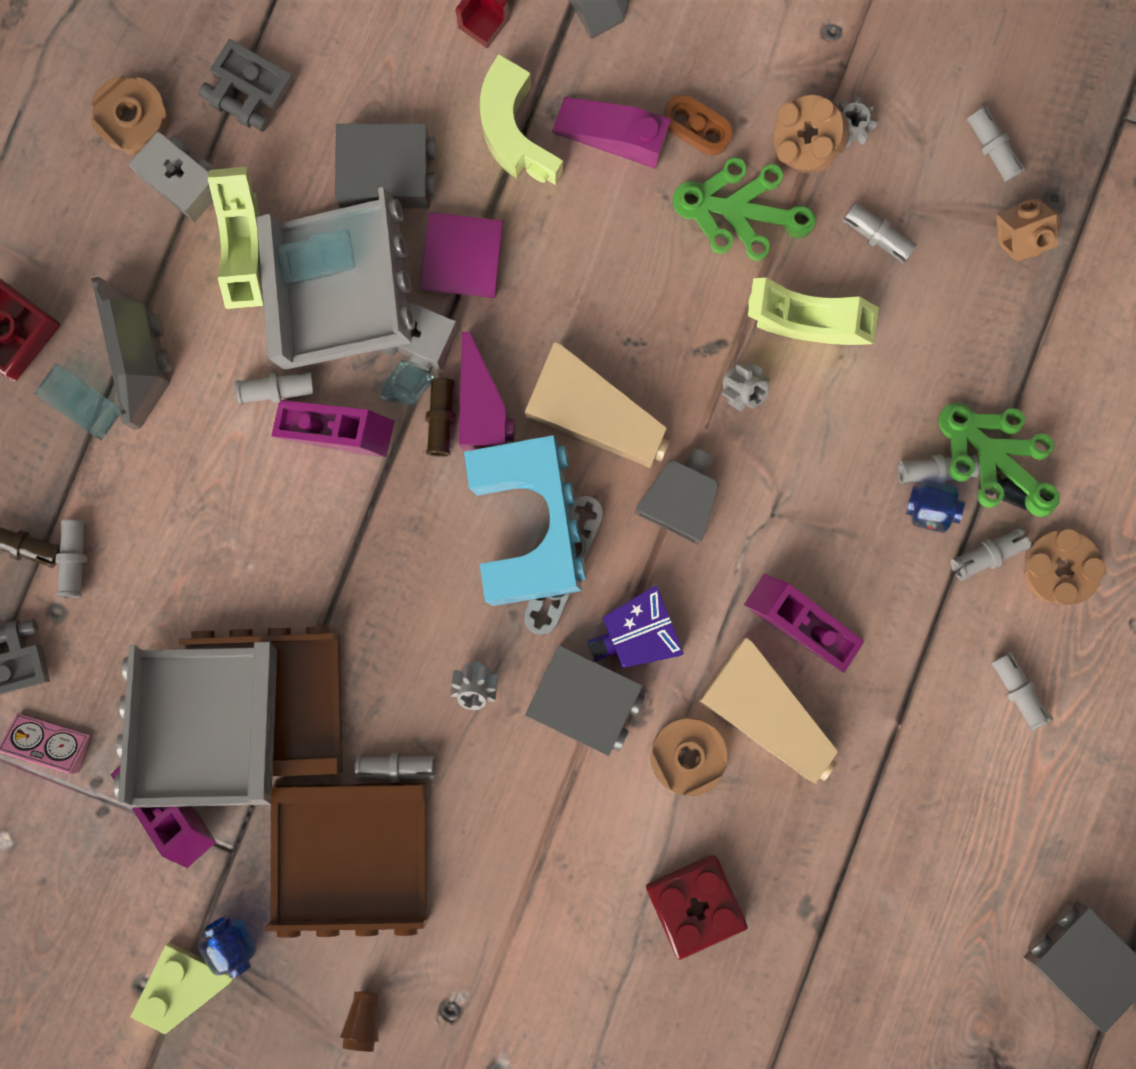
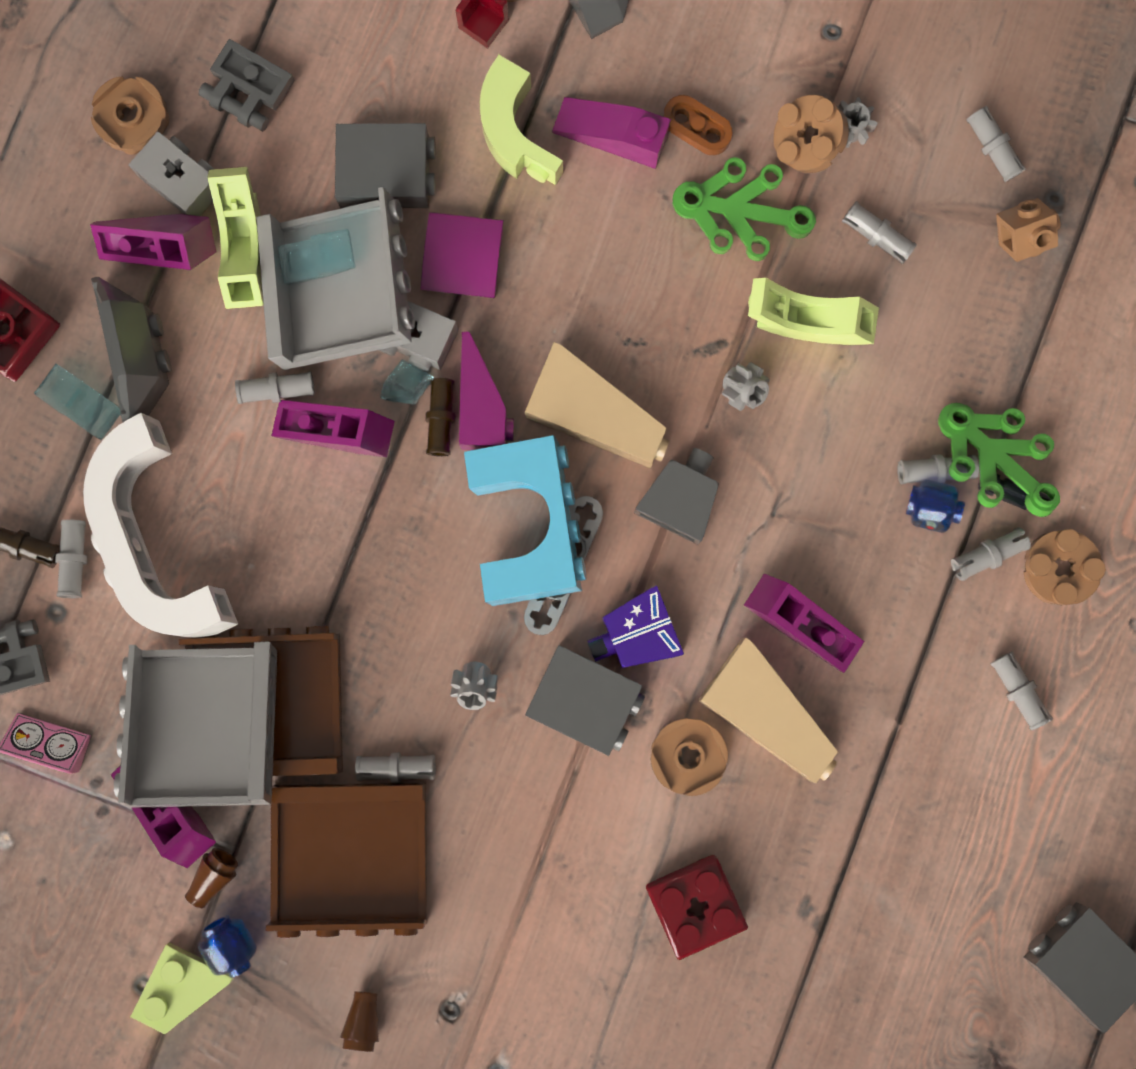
(119, 541): none -> white arch
(160, 240): none -> magenta slope
(211, 877): none -> reddish brown cone

